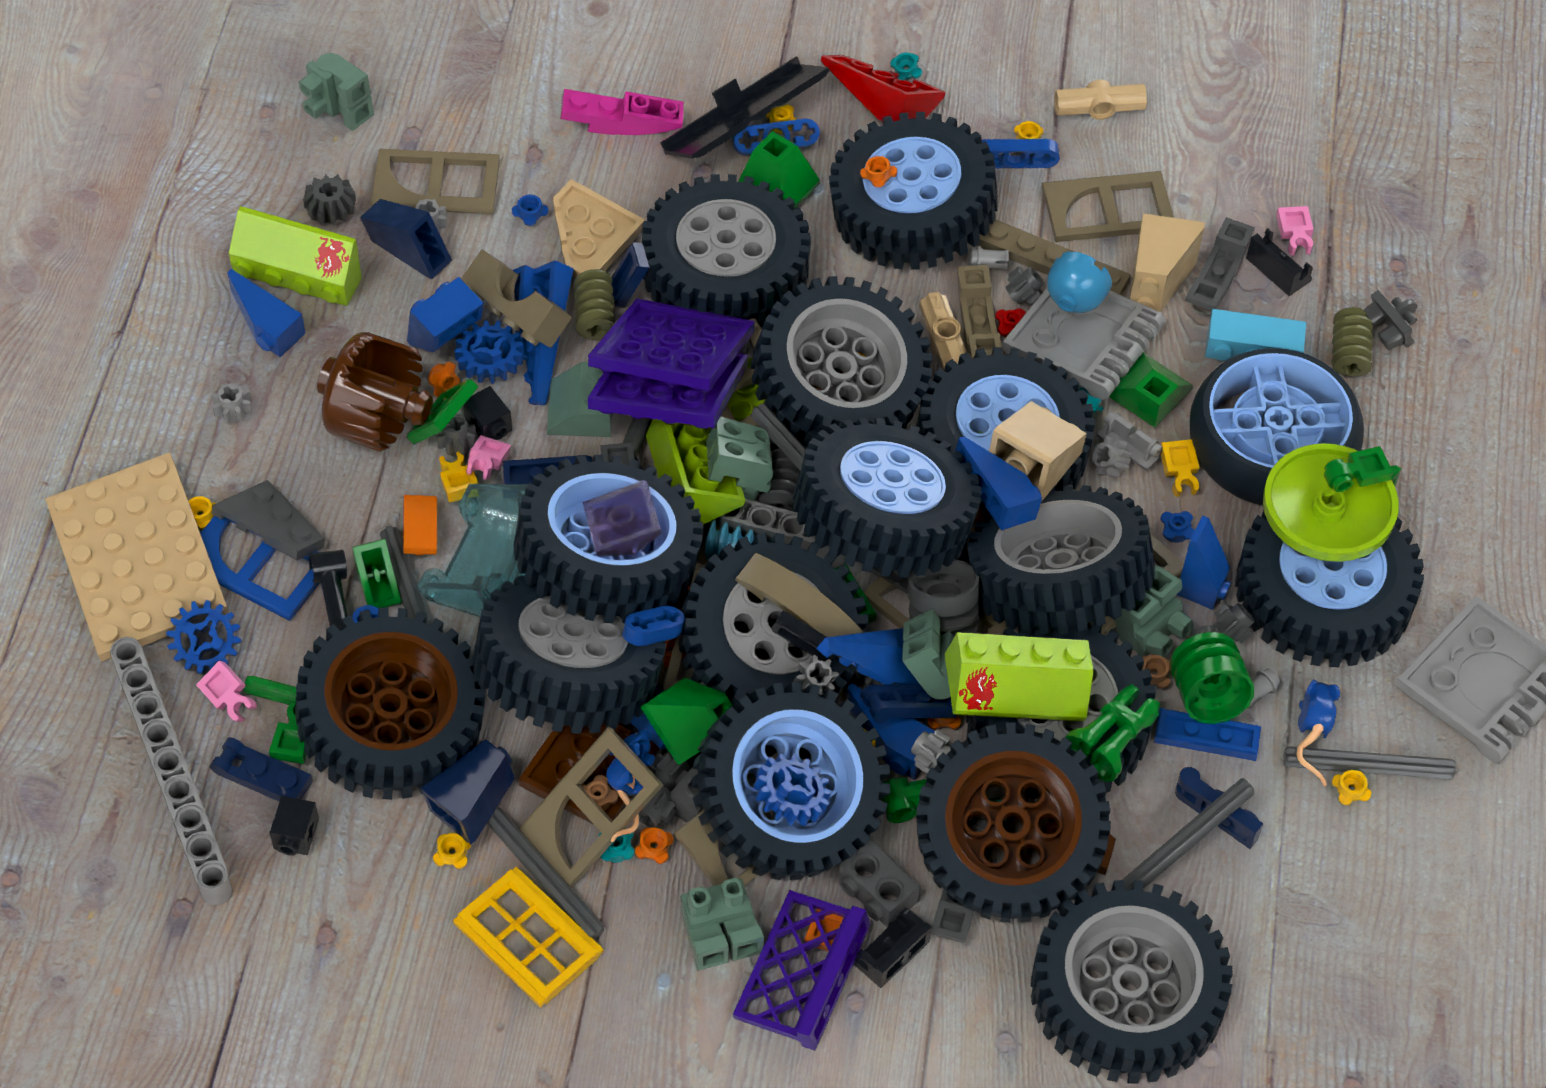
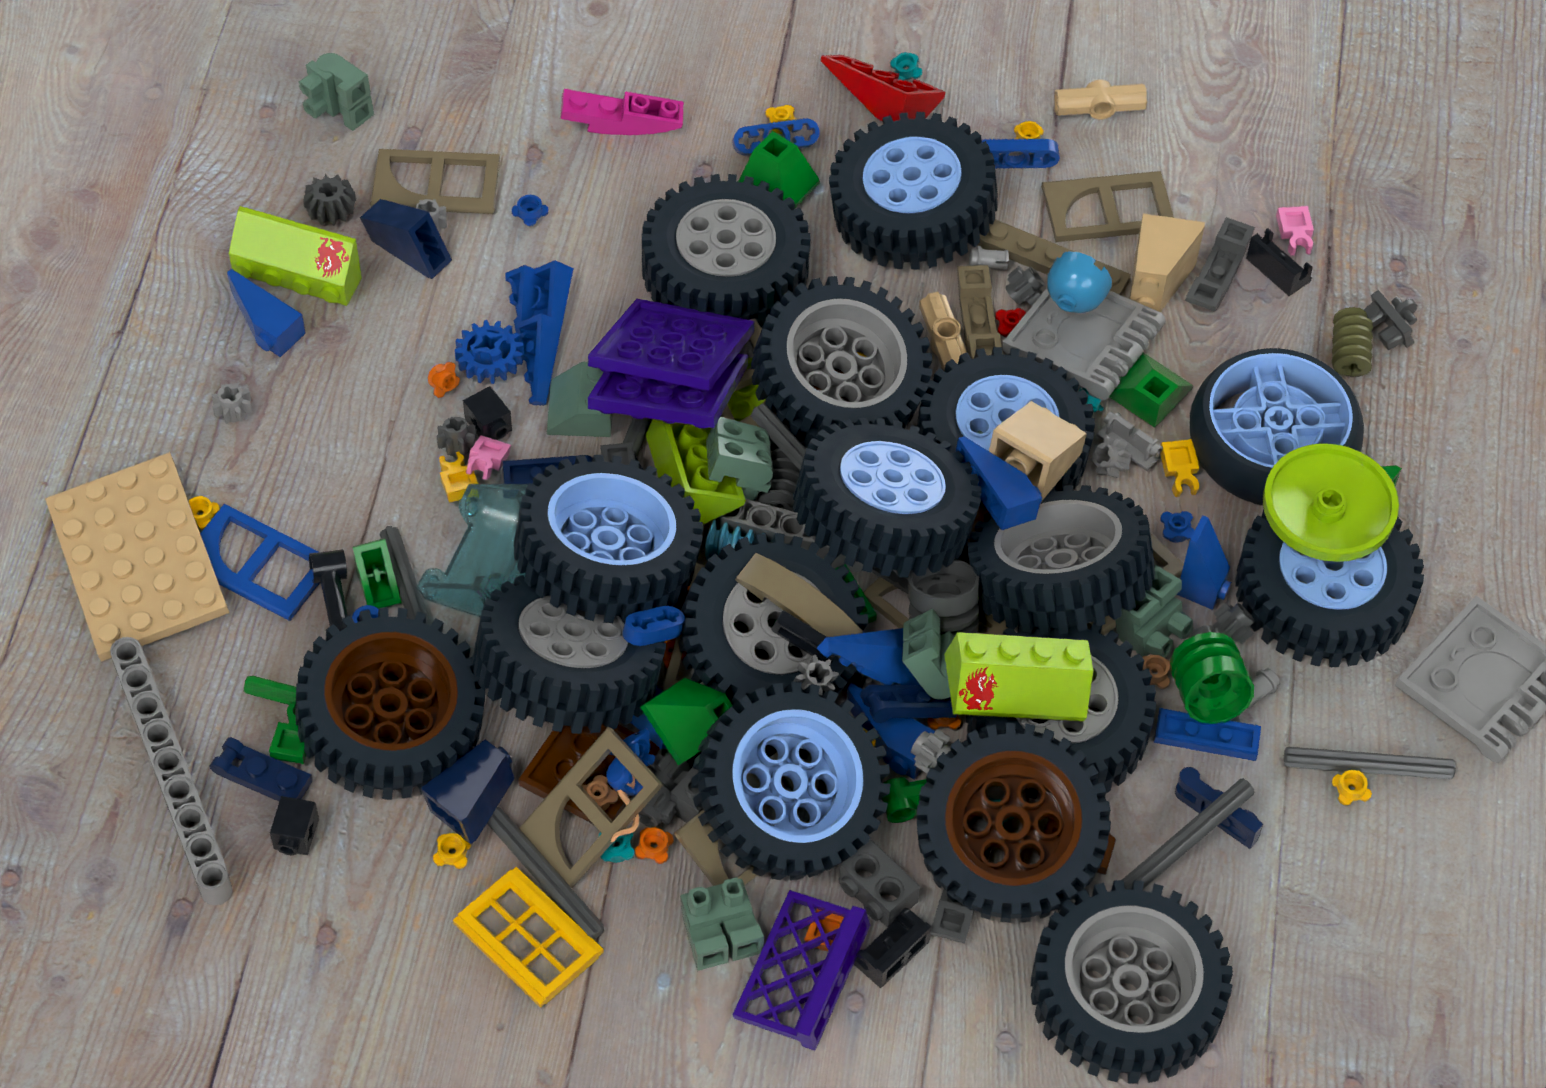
(189, 629): blue gear -> none
(224, 690): bright pink plate -> none
(271, 517): dark grey wing -> none
(372, 390): reddish brown piece -> none
(420, 524): orange slope -> none
(443, 315): blue slope -> none
(443, 410): green tile -> none
(535, 314): dark tan arch -> none
(592, 228): tan plate -> none
(594, 304): olive piece -> none
(623, 520): clear purple slope -> none
(629, 274): dark blue tile -> none
(738, 108): black piece -> none
(792, 789): blue gear -> none
(878, 171): orange plate -> none
(1130, 723): green piece -> none
(1237, 333): medium azure brick -> none
(1317, 715): blue animal -> none
(1367, 466): green plate -> none

